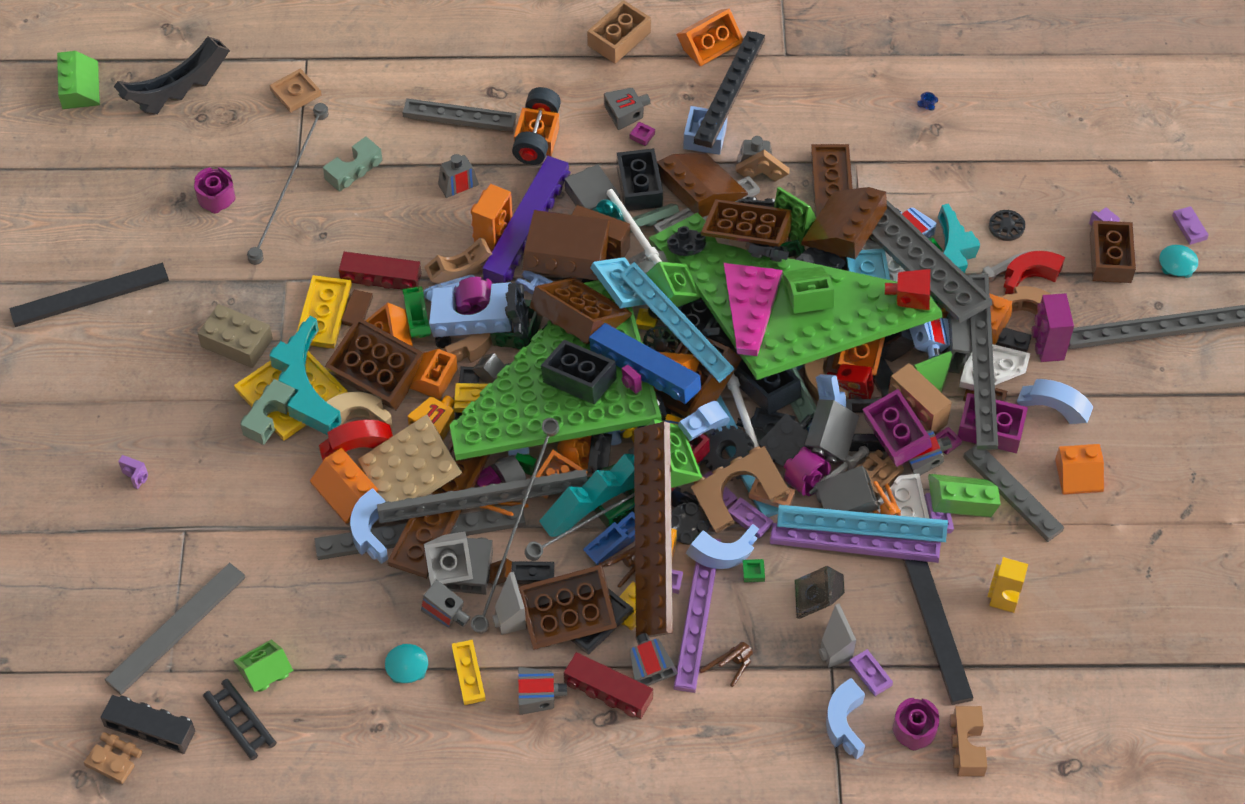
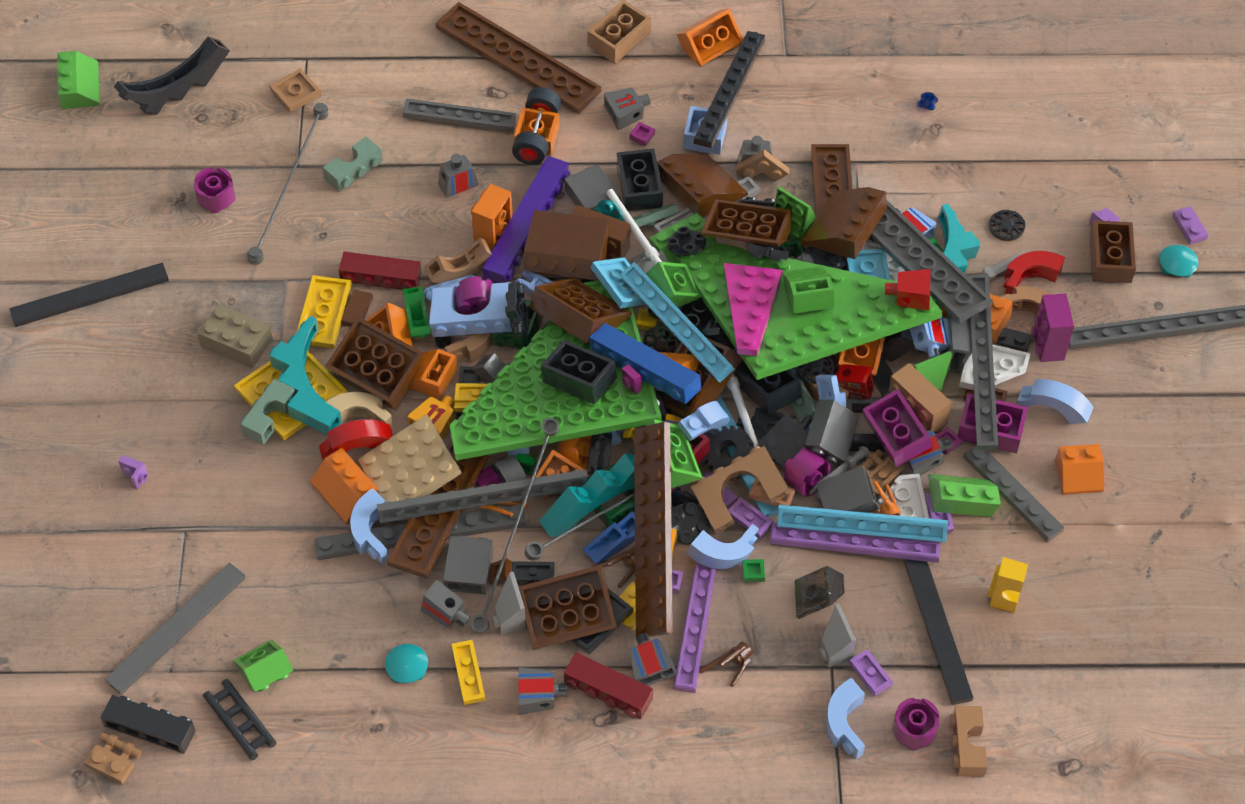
(448, 558): light grey slope -> none
(517, 56): none -> reddish brown plate
(816, 368): none -> black wheel

